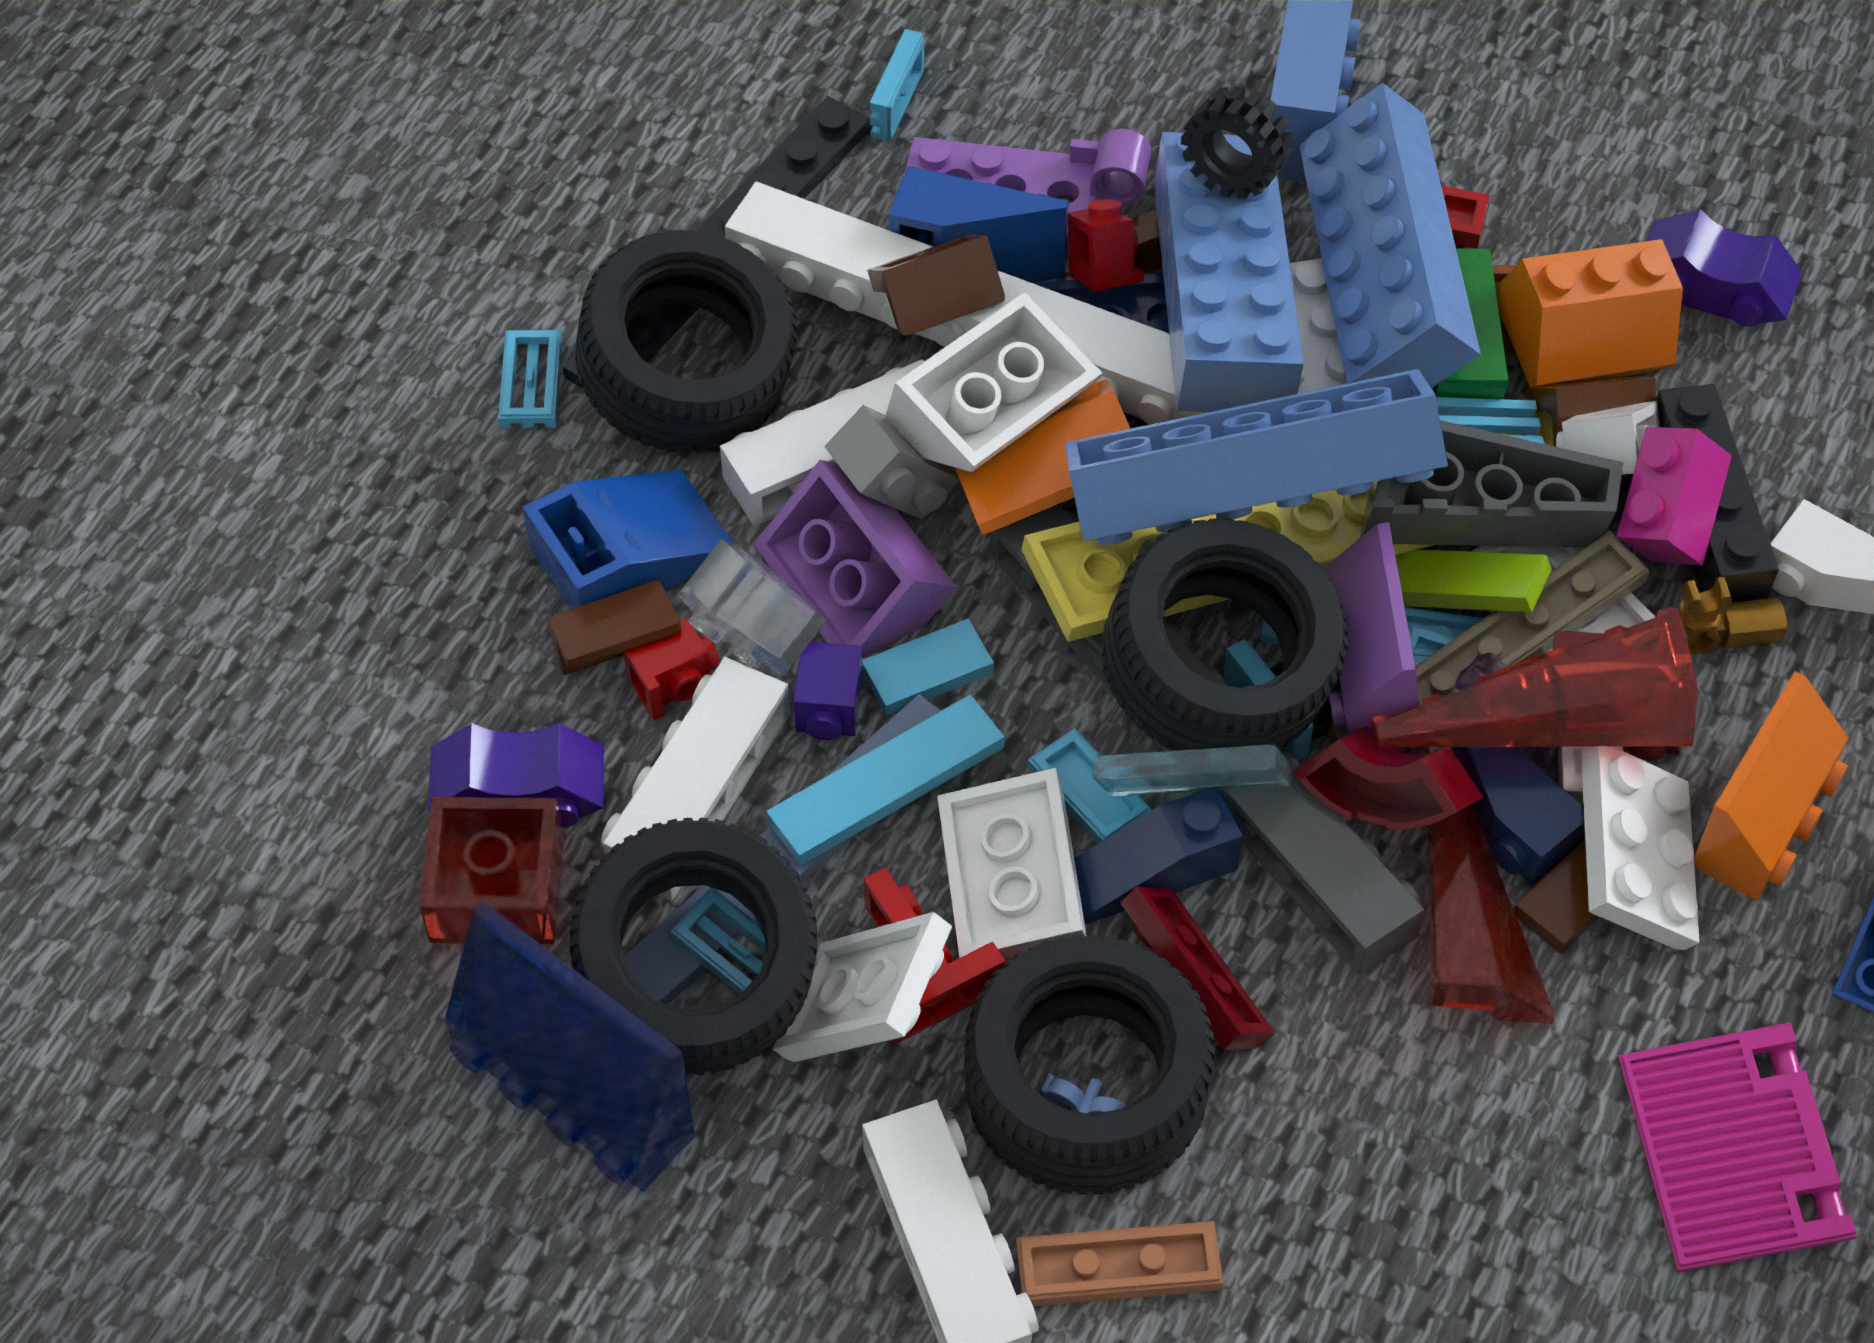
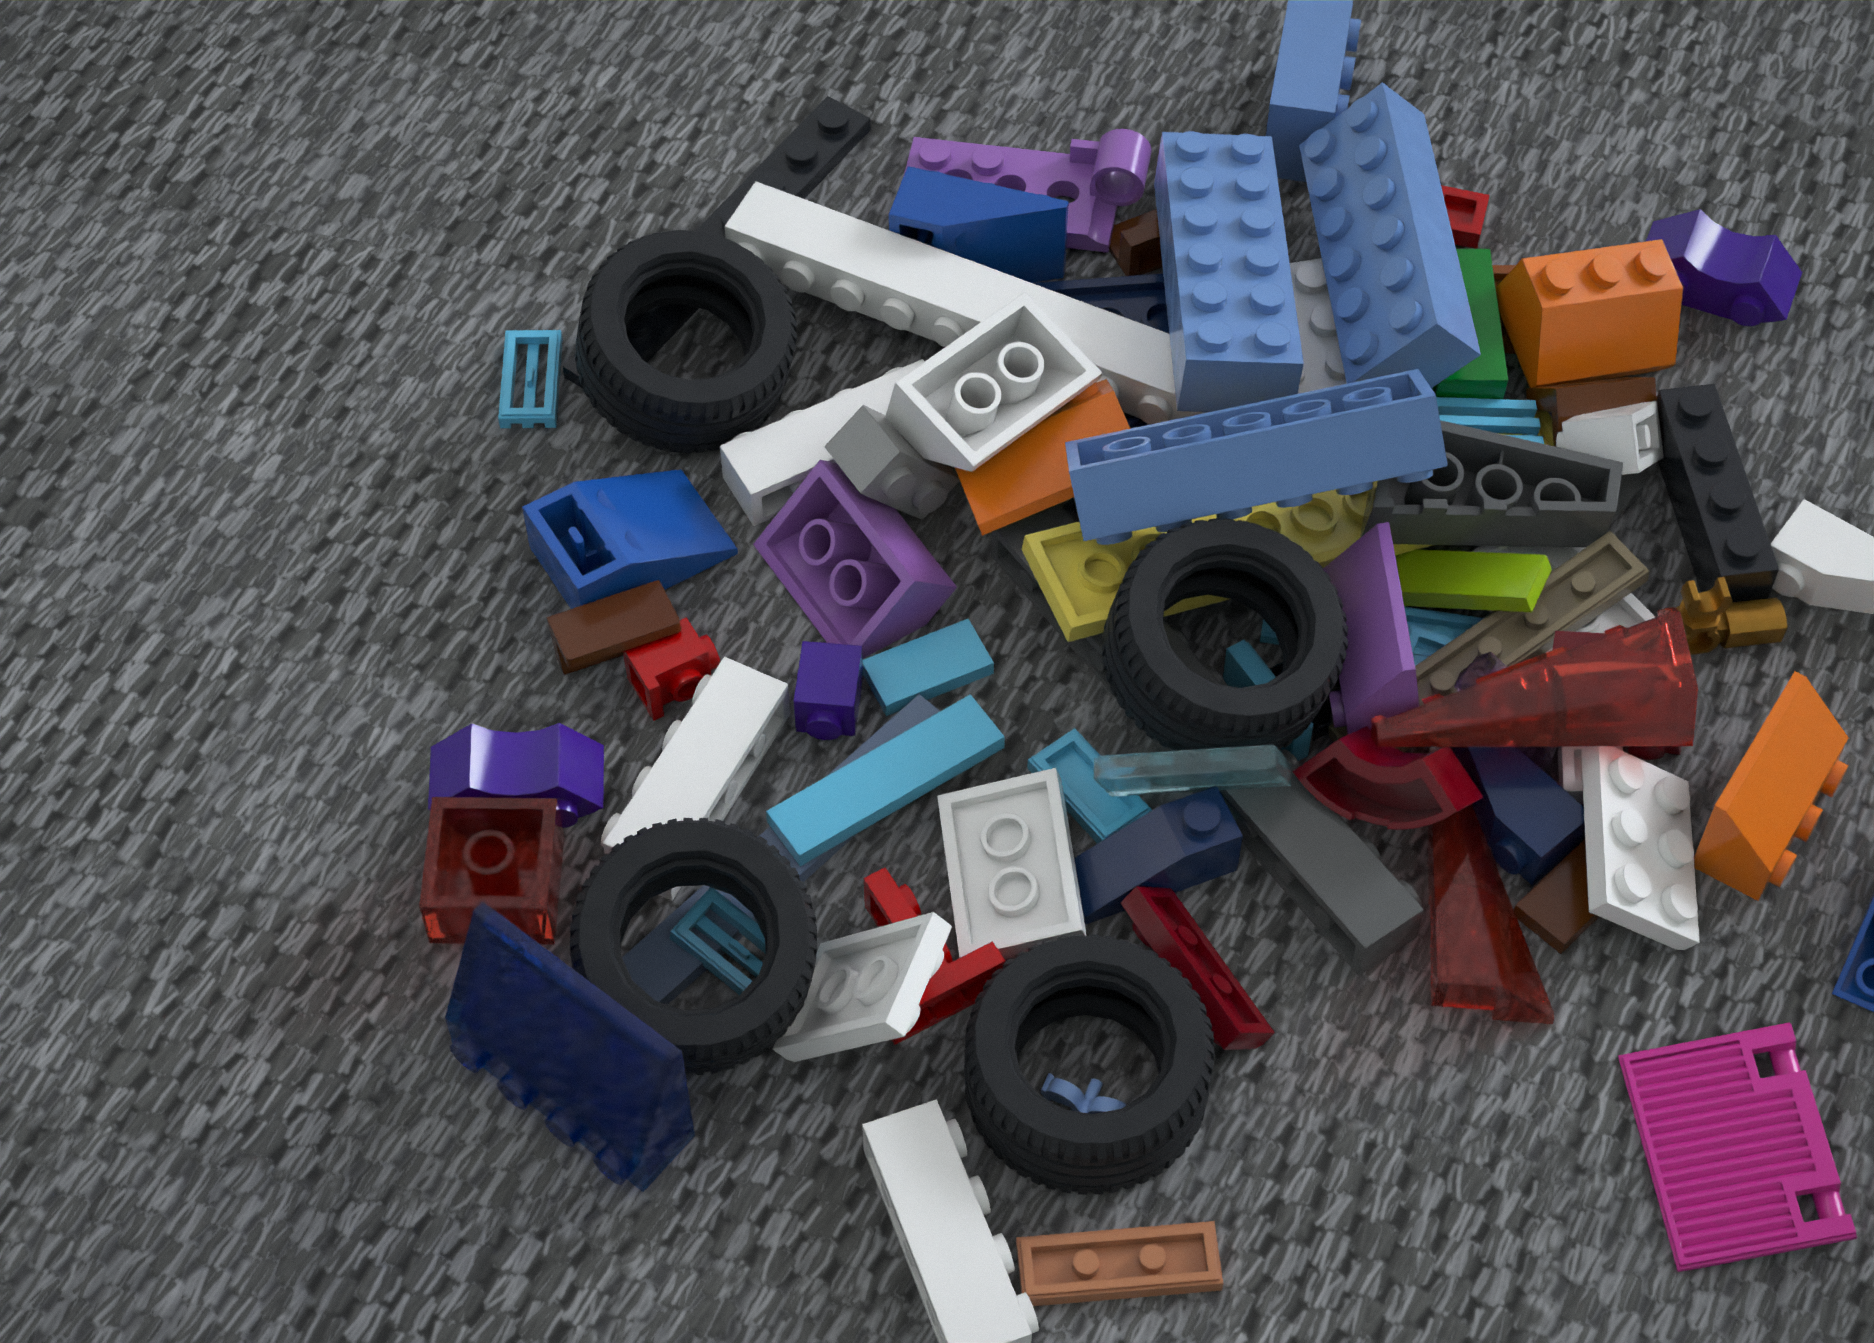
(751, 606): clear brick -> none
(897, 85): medium azure tile -> none
(939, 283): reddish brown panel -> none
(1102, 246): red brick -> none
(1250, 122): black tyre -> none
(1674, 495): dark pink brick -> none

